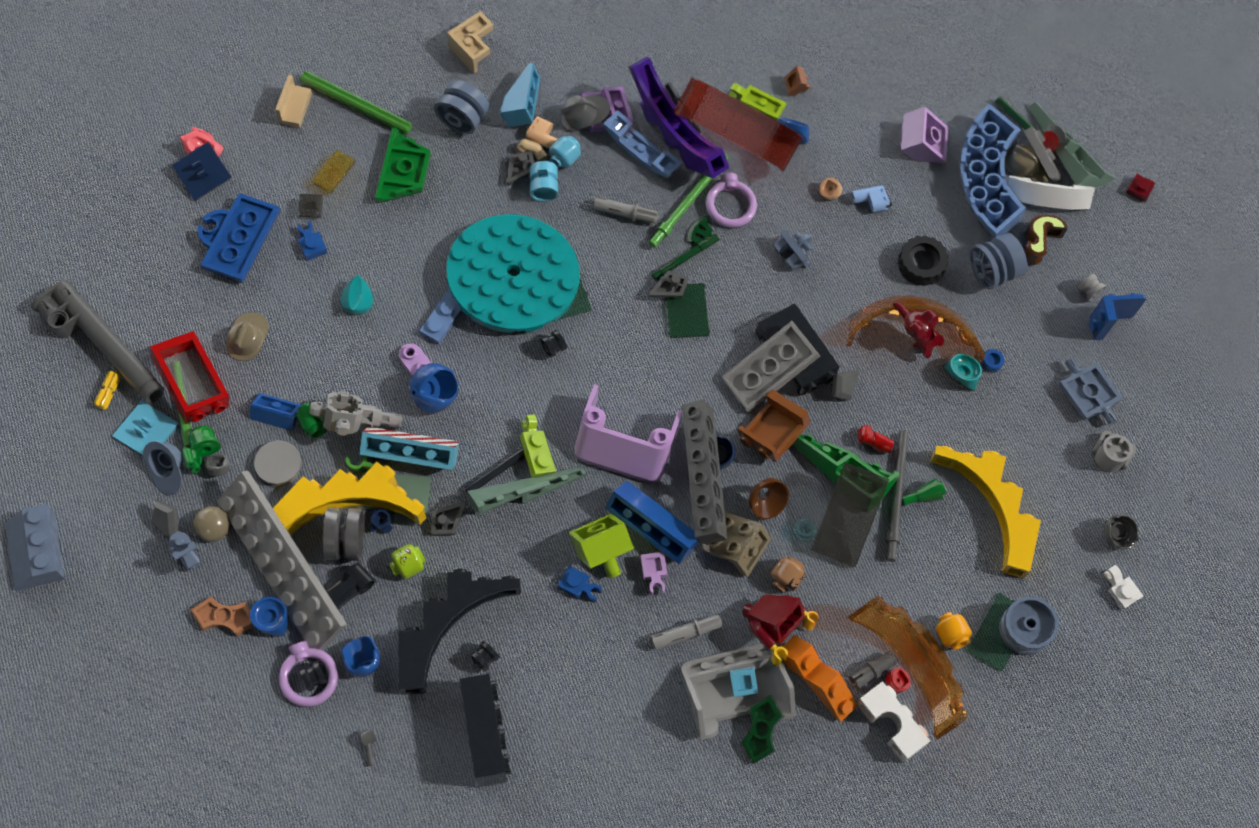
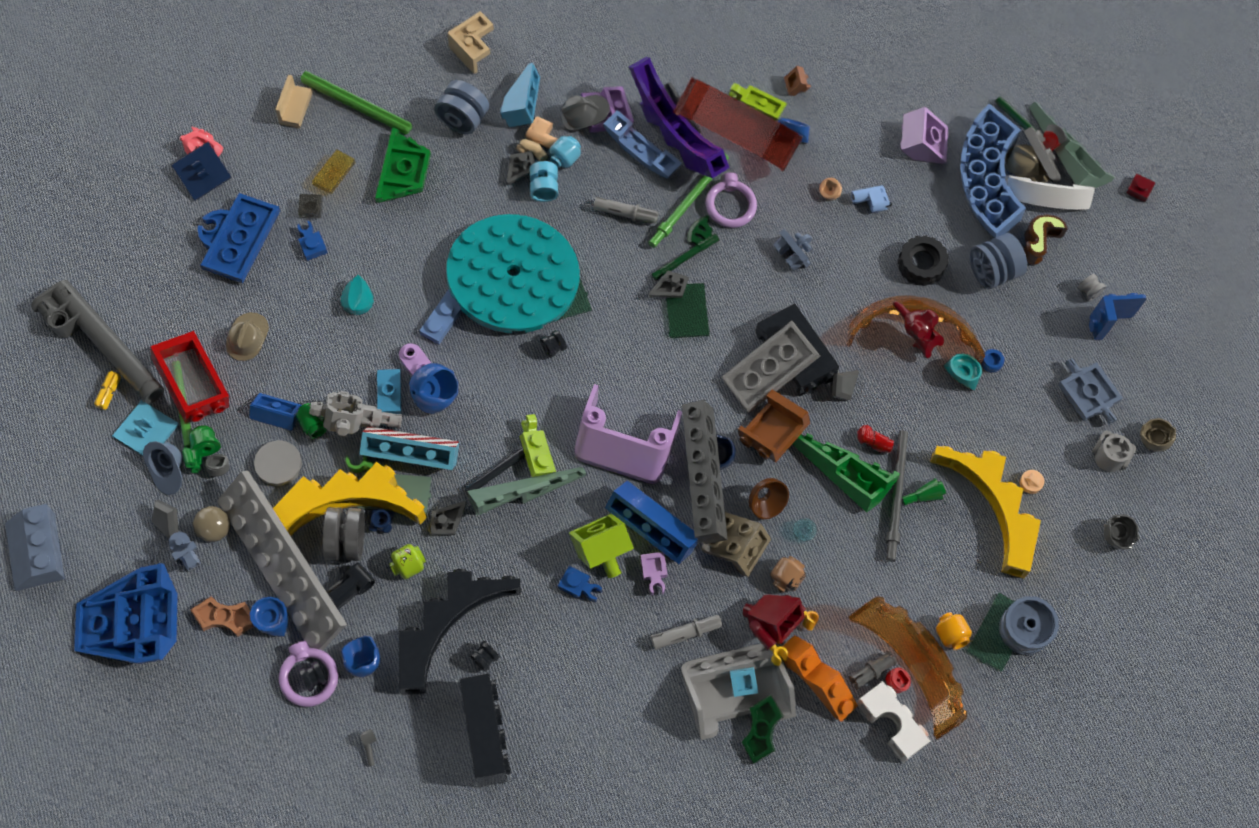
(130, 618): none -> blue wedge
(389, 391): none -> dark azure plate
(850, 514): clear smoke container -> none
(1031, 481): none -> light nougat tile
(1123, 591): white plate -> none
(1158, 435): none -> dark tan hair

